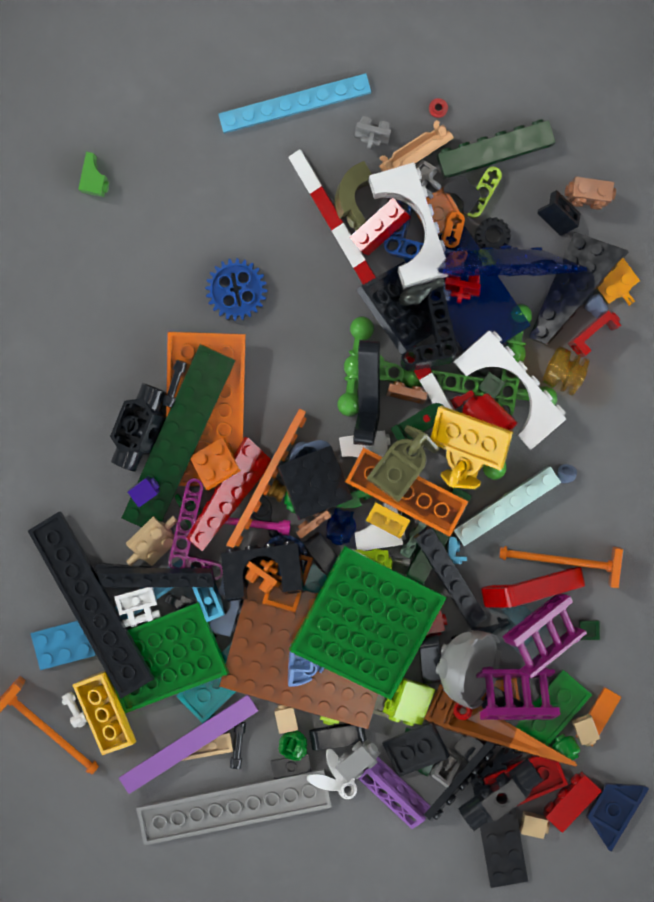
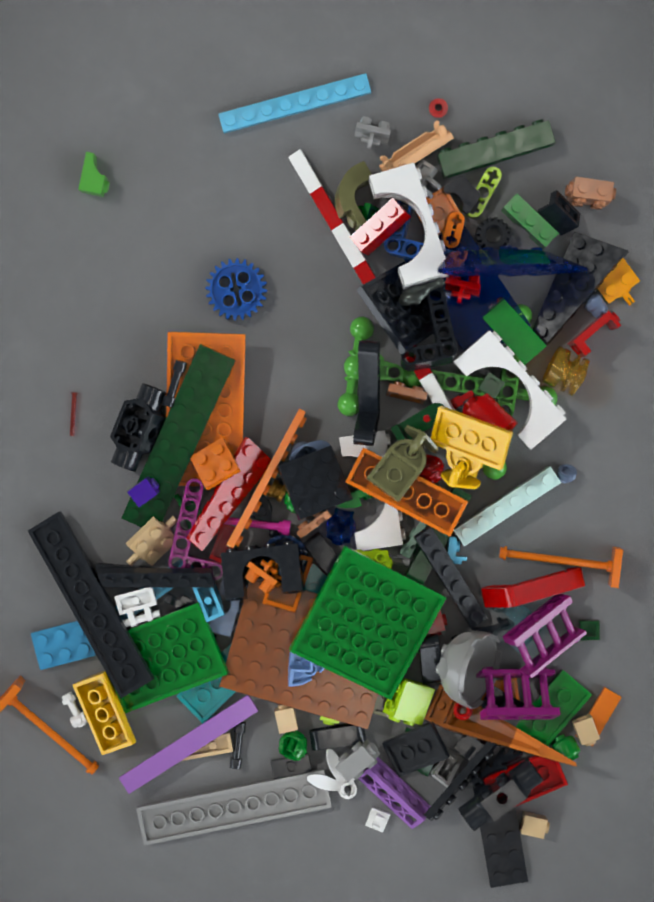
(73, 413): none -> clear red piece
(221, 541): none -> red plate
(368, 210): none -> green tile
(377, 819): none -> white tile
(387, 520): yellow hinge -> none
(432, 469): none -> red hair
(513, 331): none -> green piece
(523, 214): none -> green arch
(571, 801): red brick -> none
(614, 810): dark blue wing -> none

